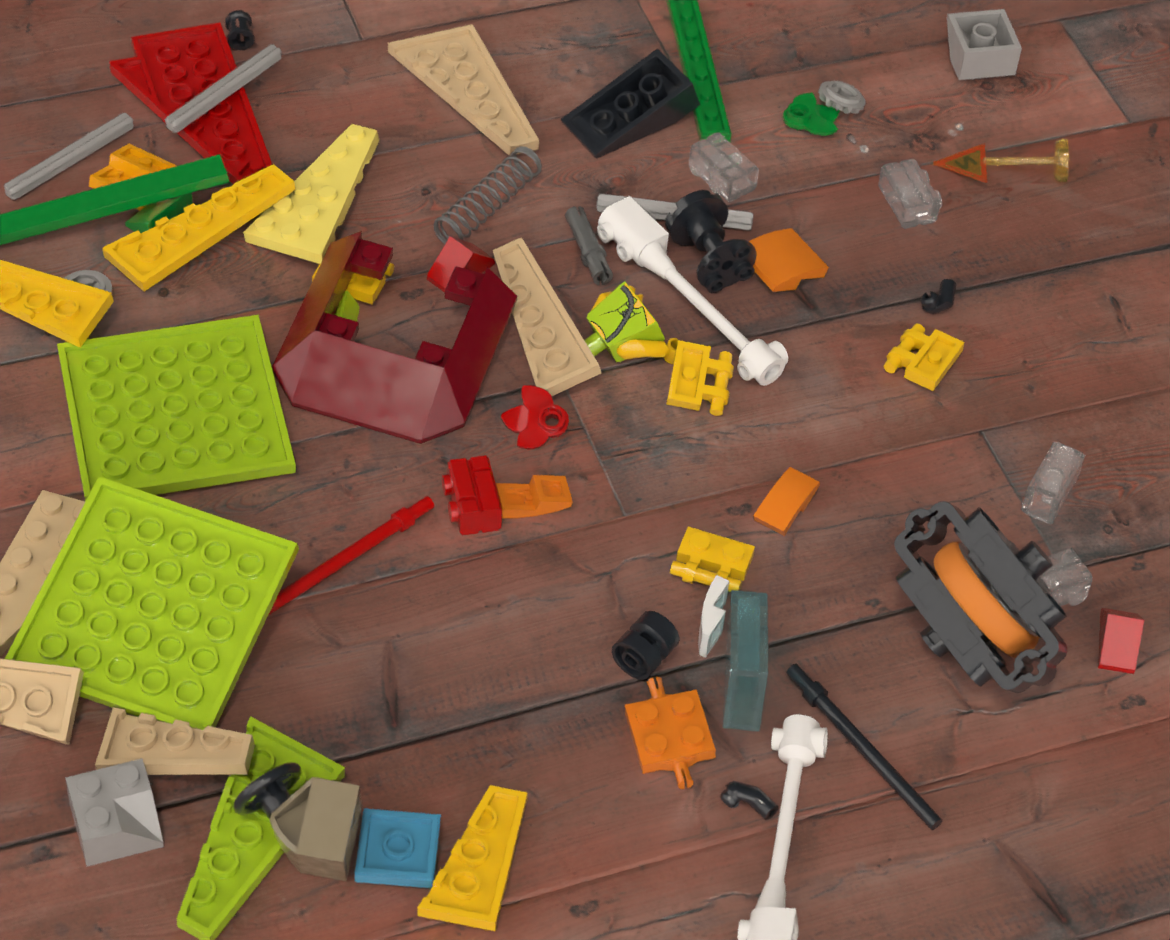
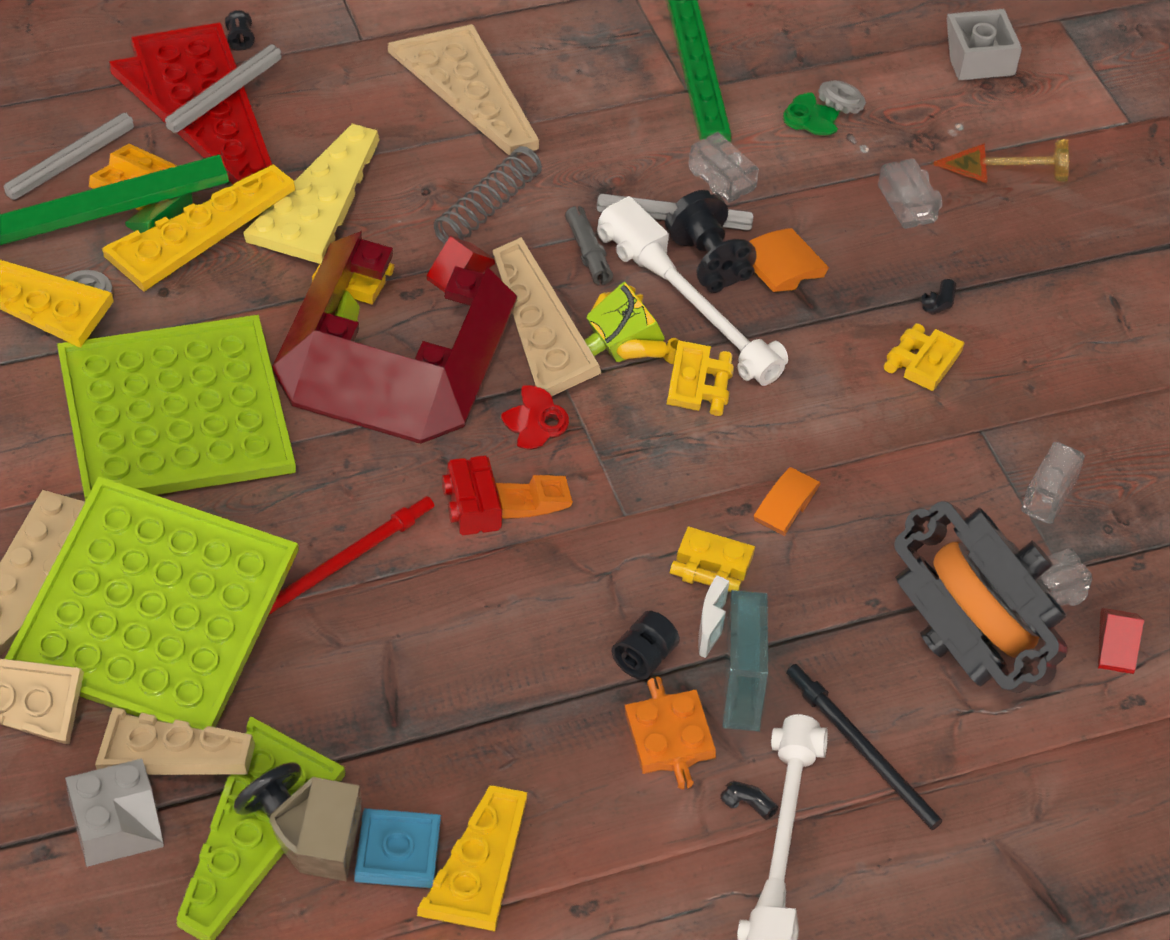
(633, 106): black slope -> none

